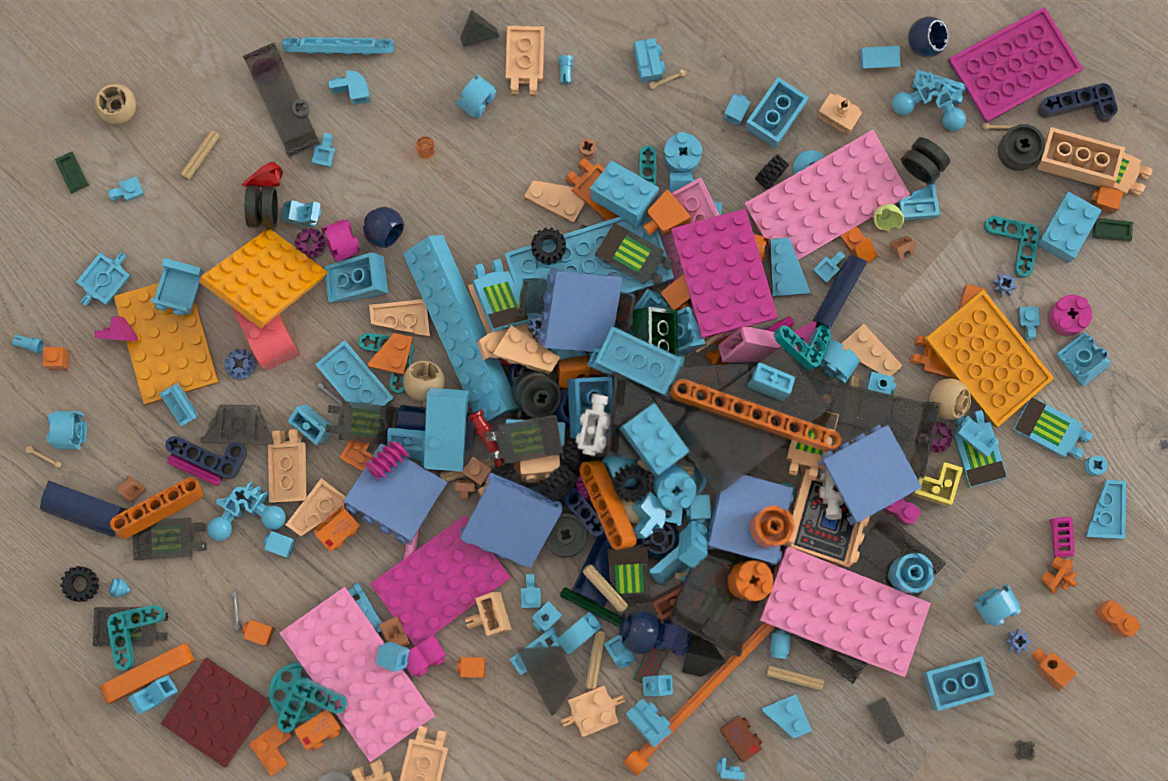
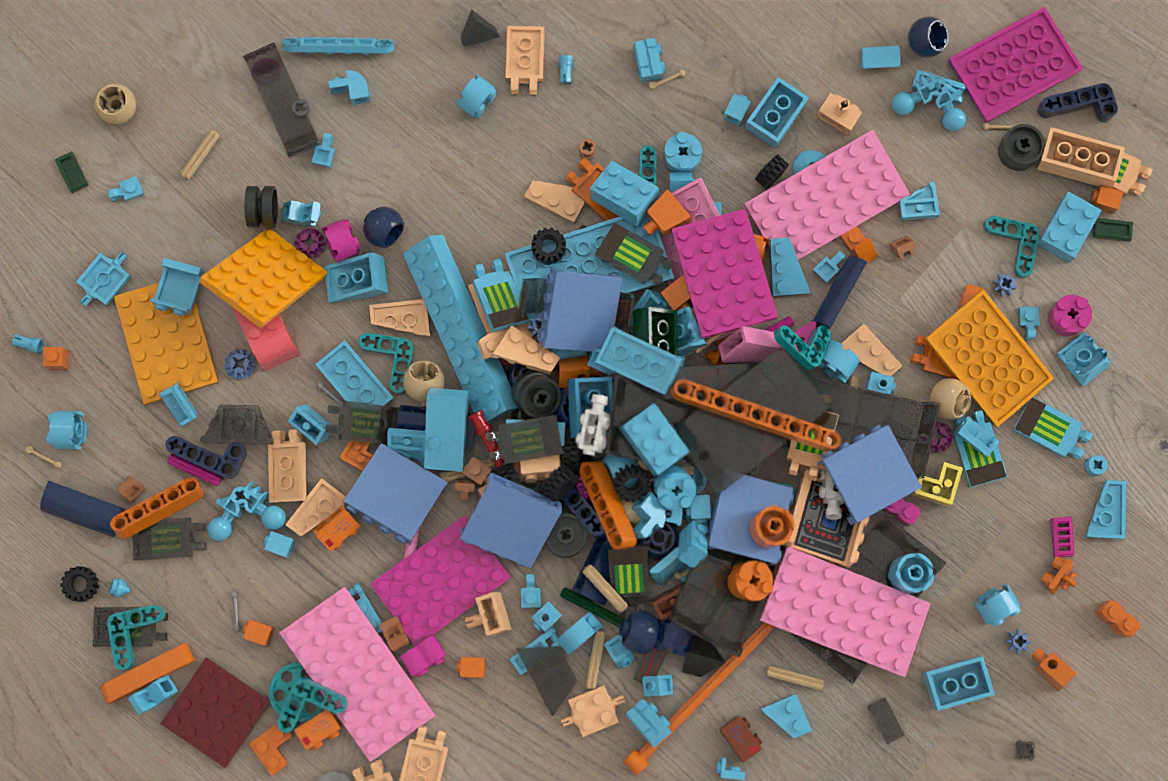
(118, 330): dark pink slope -> none
(265, 176): red piece -> none
(386, 459): dark pink piece -> none
(392, 656): medium azure panel -> none
(393, 354): orange wing -> none
(423, 143): clear orange wheel -> none
(771, 382): medium azure hinge -> none
(780, 644): medium azure brick -> none
(888, 217): yellowish green hair -> none
(925, 160): pearl dark grey wheel -> none

